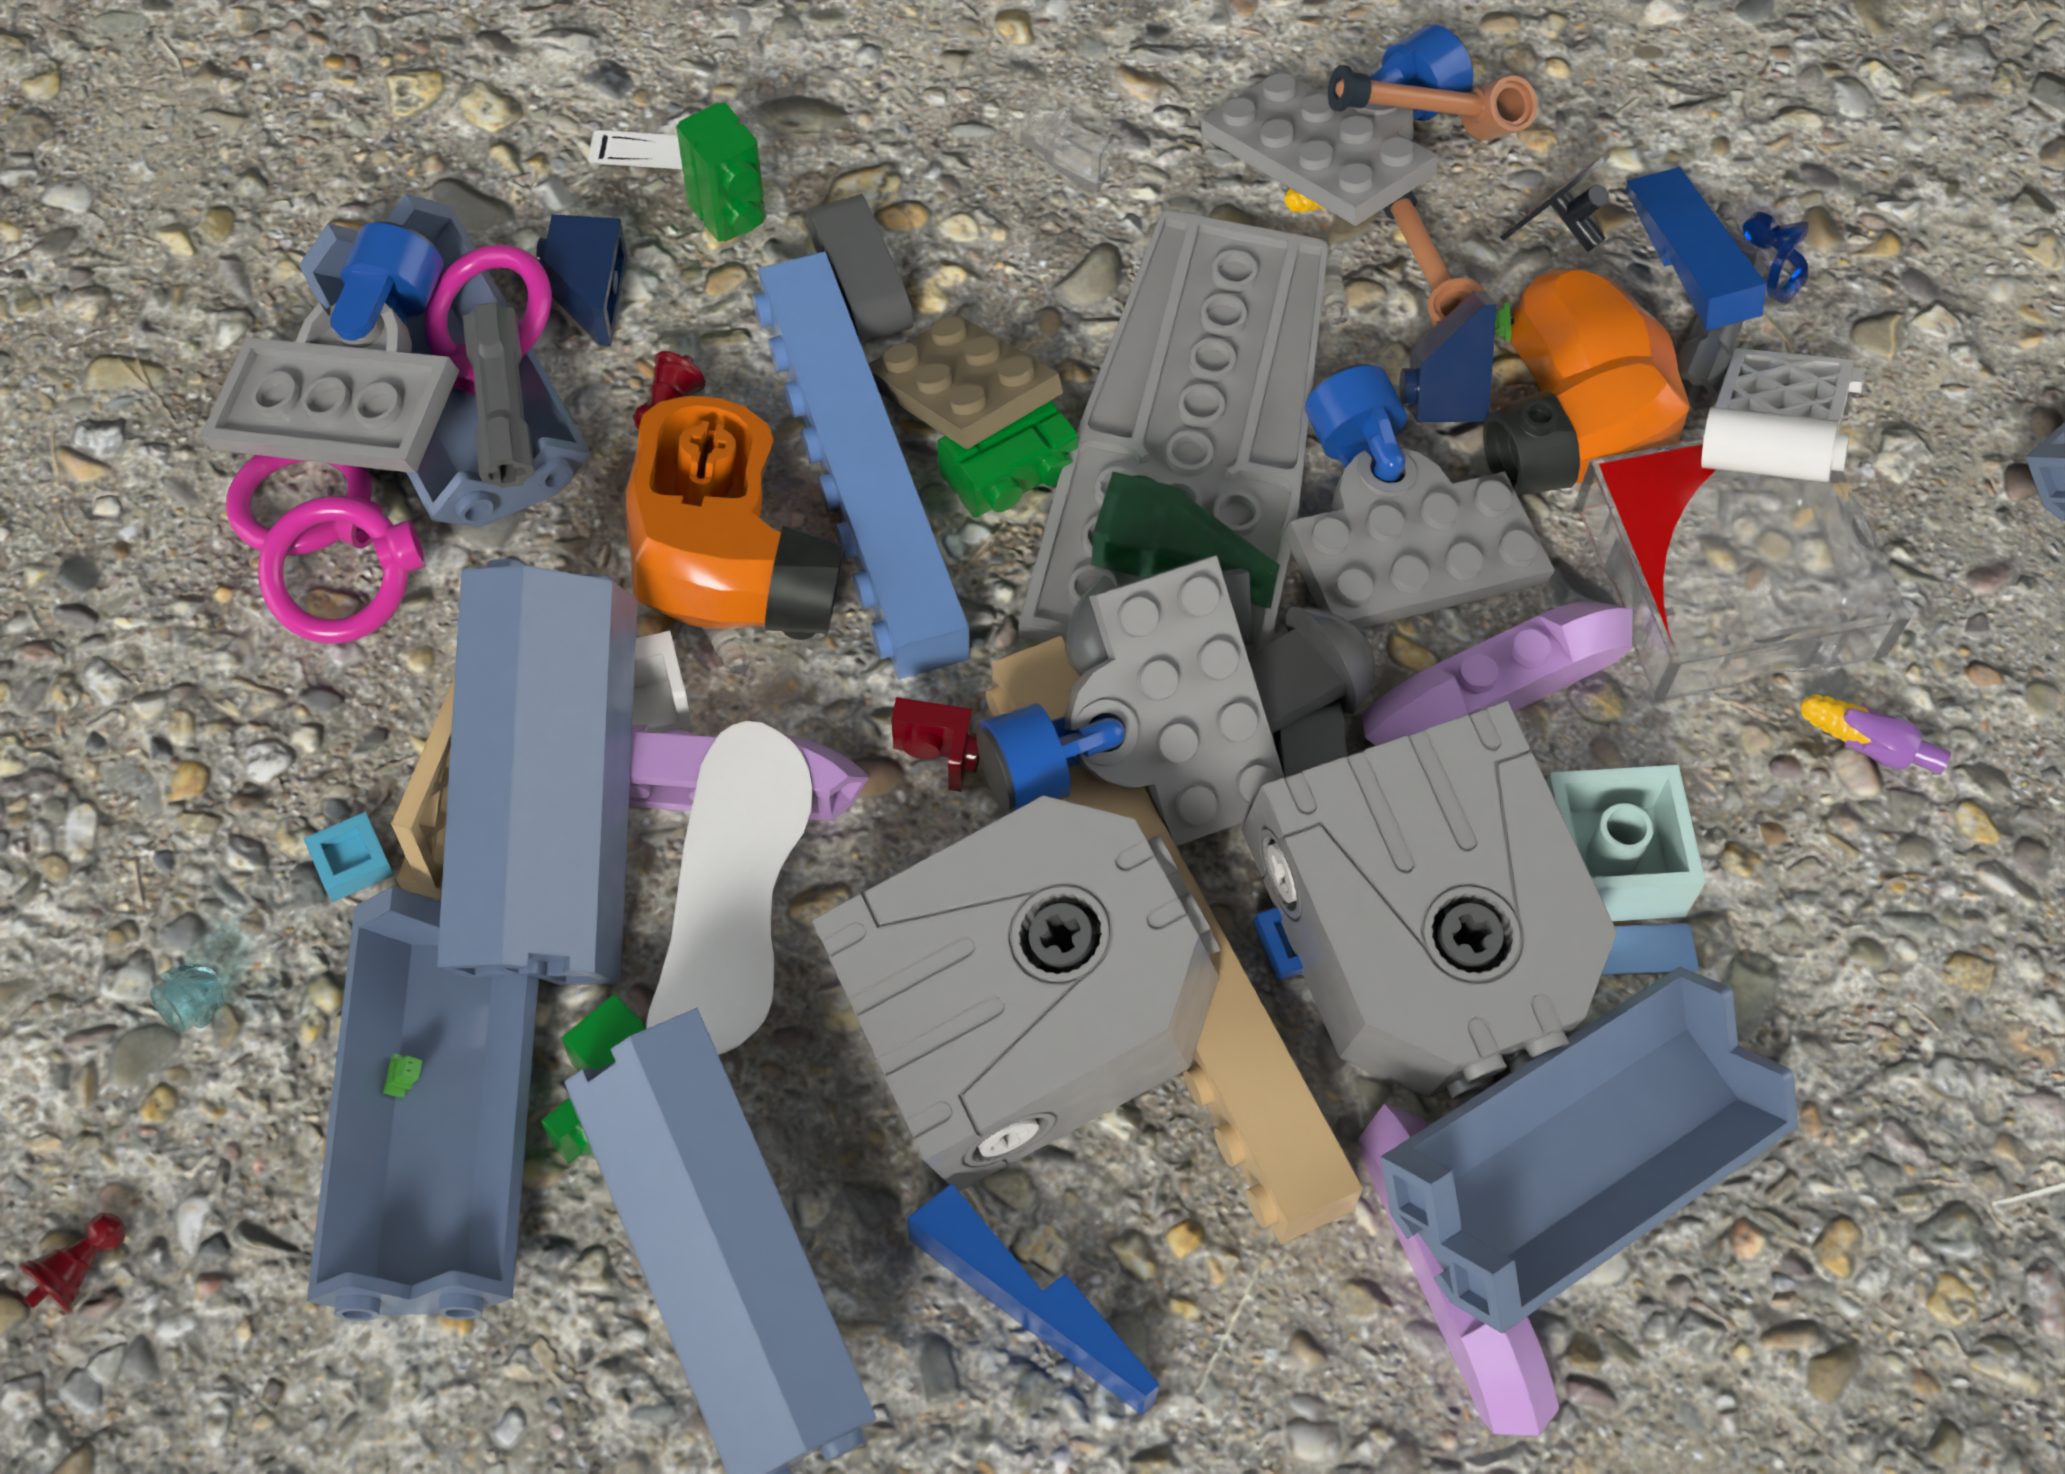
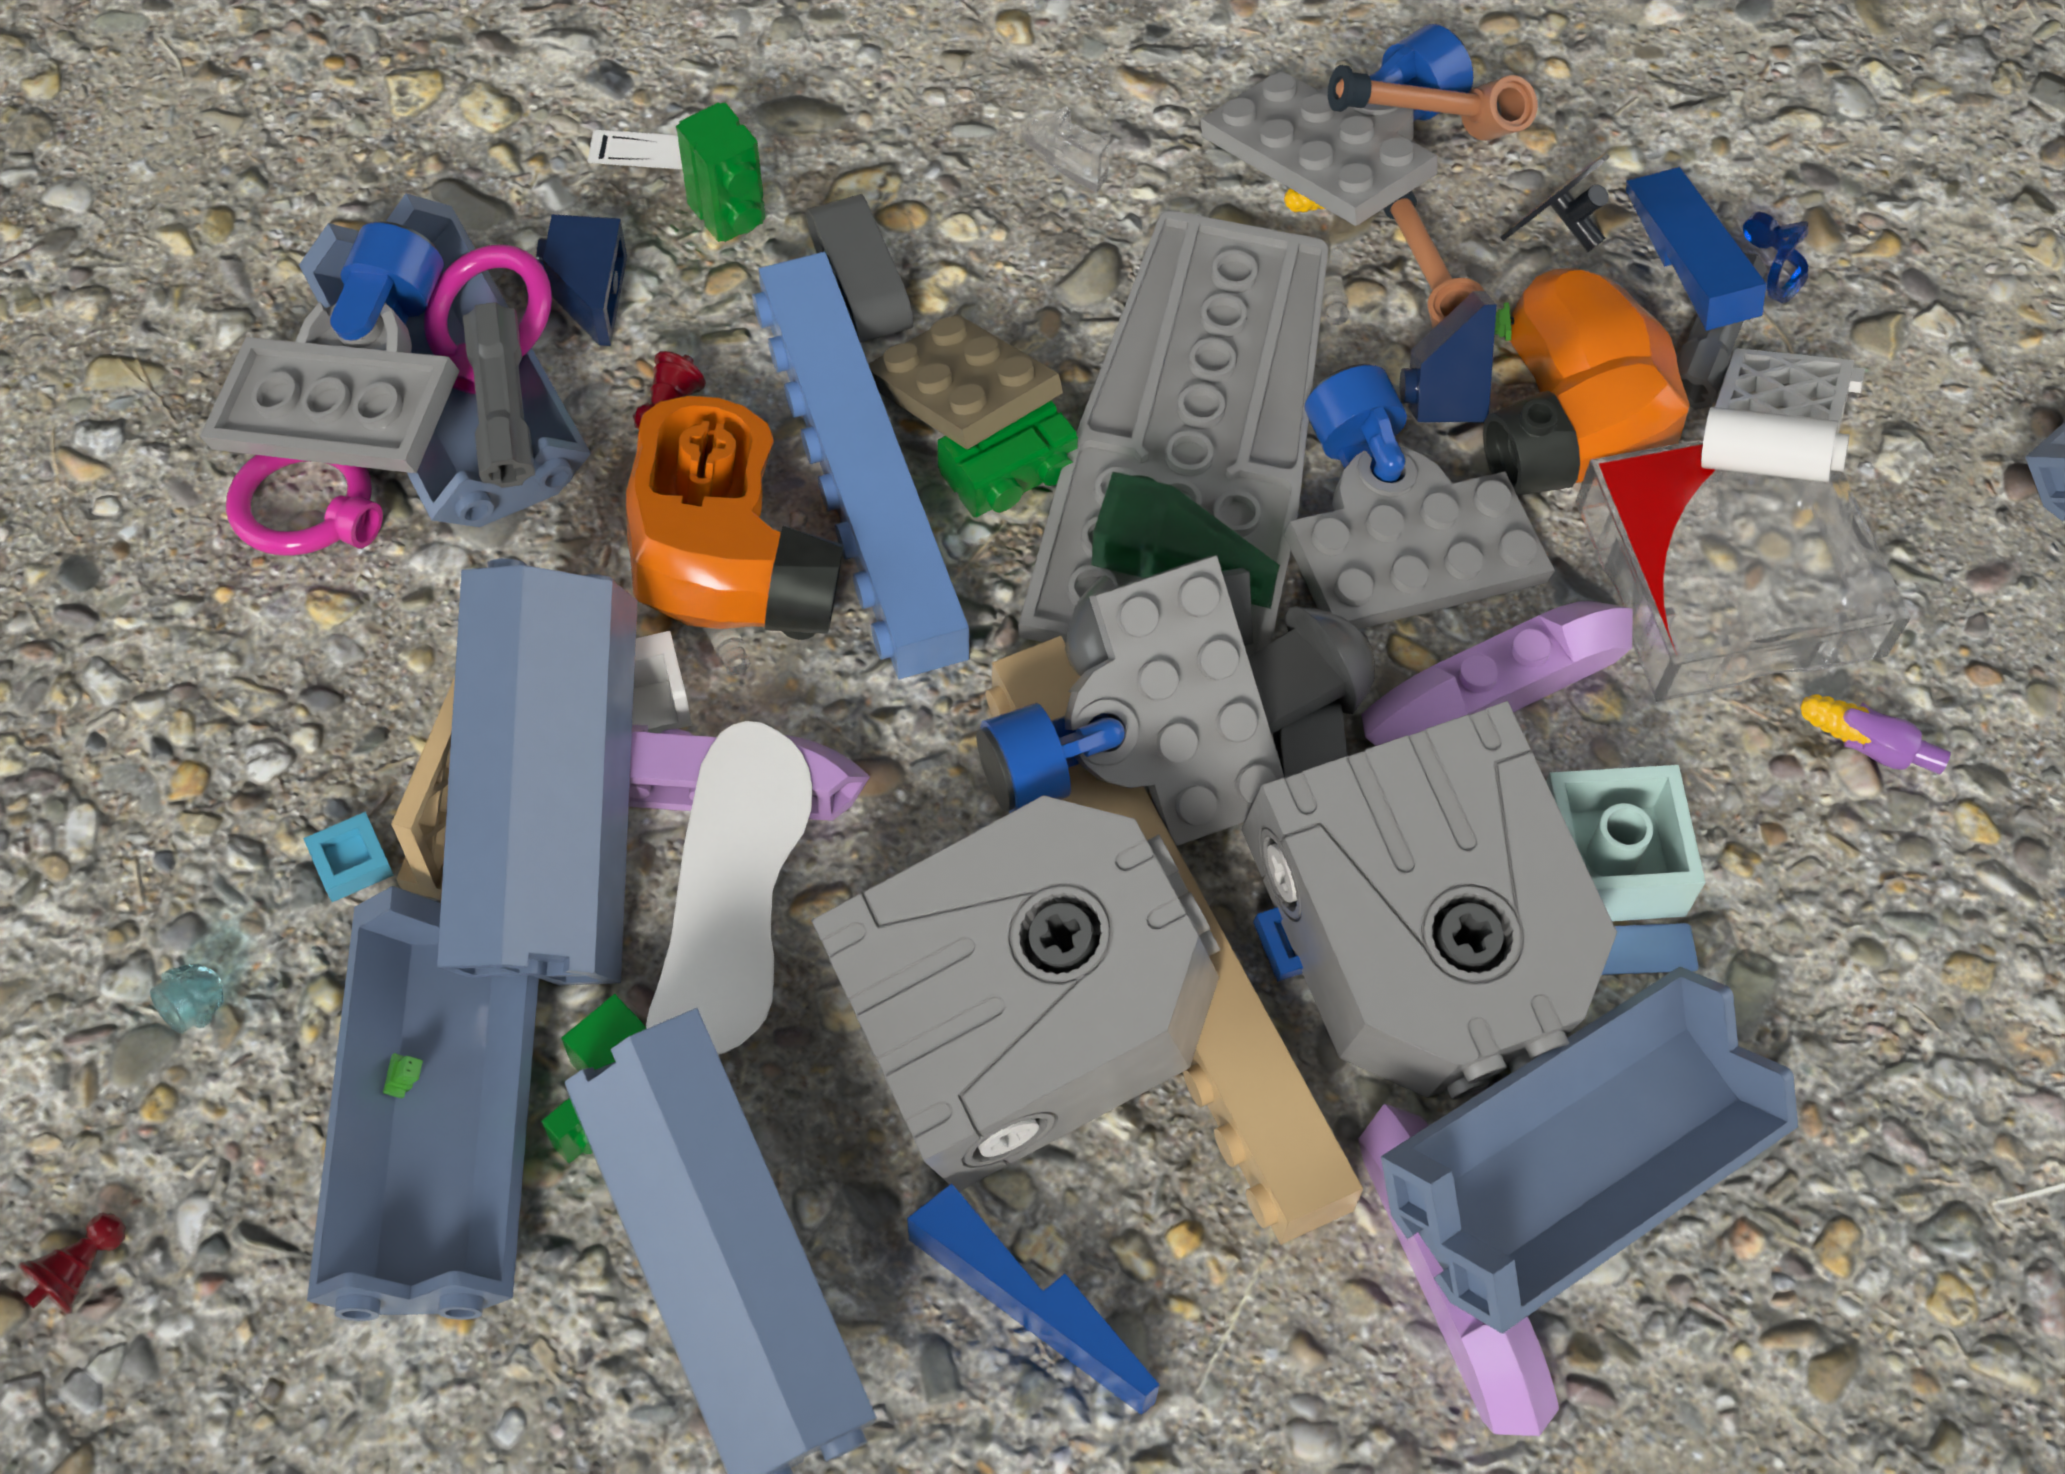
(395, 547): dark pink piece -> none
(936, 730): dark red bracket -> none

